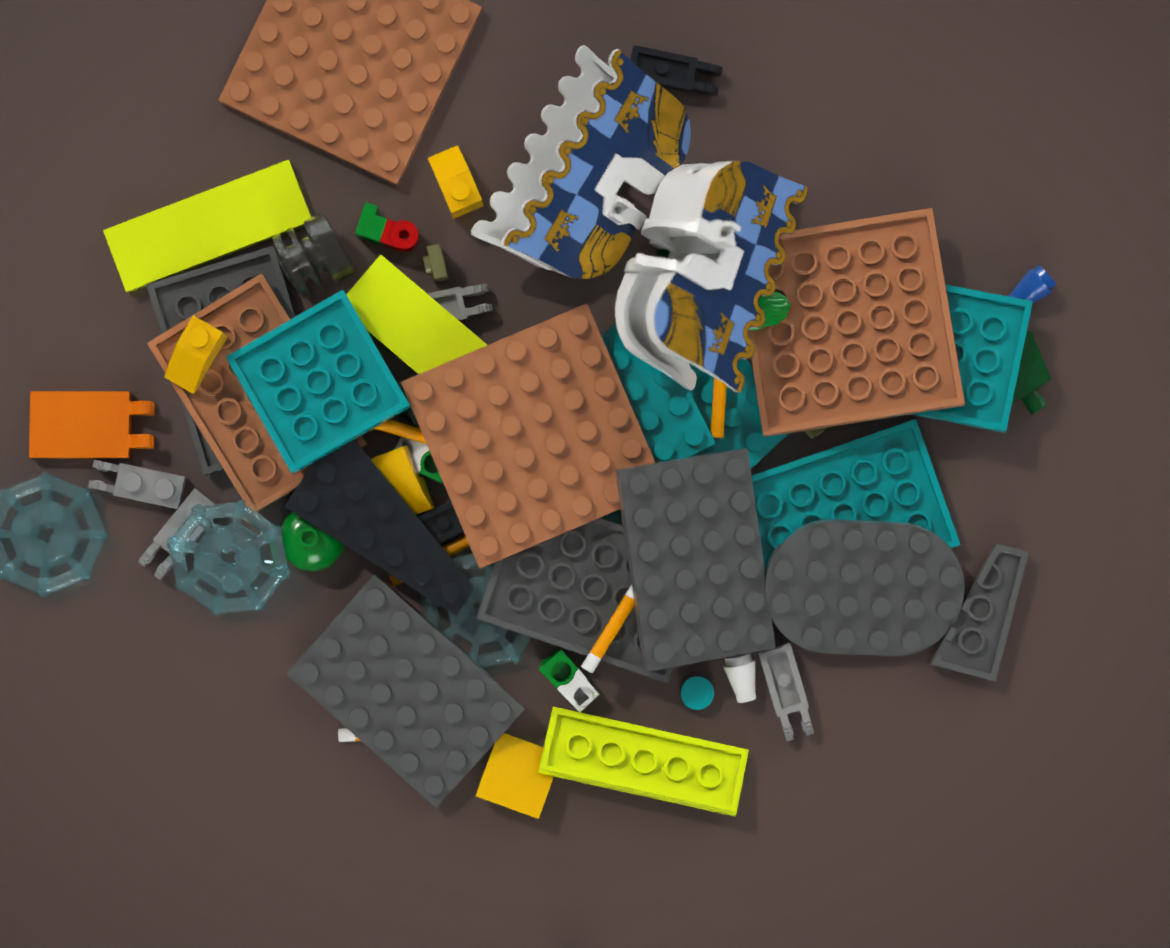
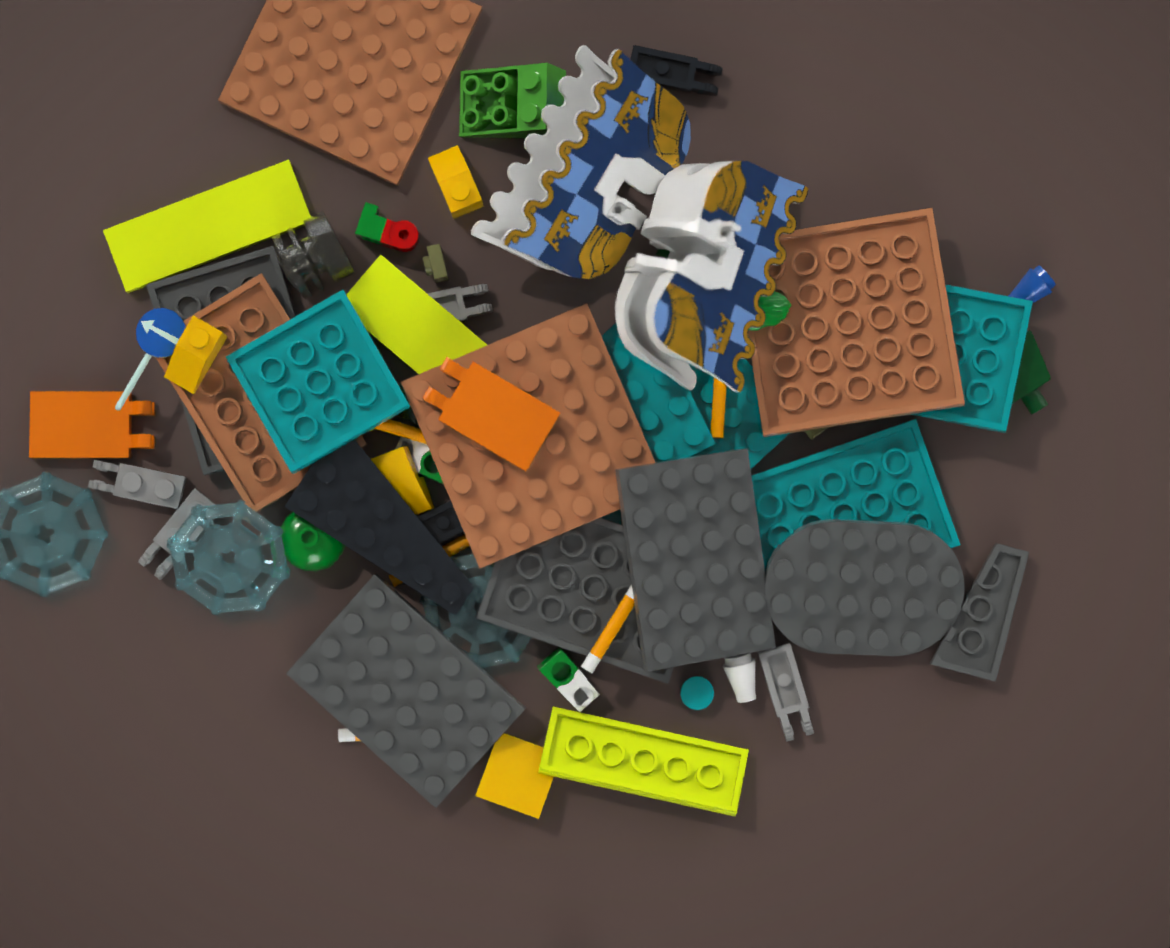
(157, 336): none -> blue piece
(494, 413): none -> orange tile
(507, 100): none -> bright green slope

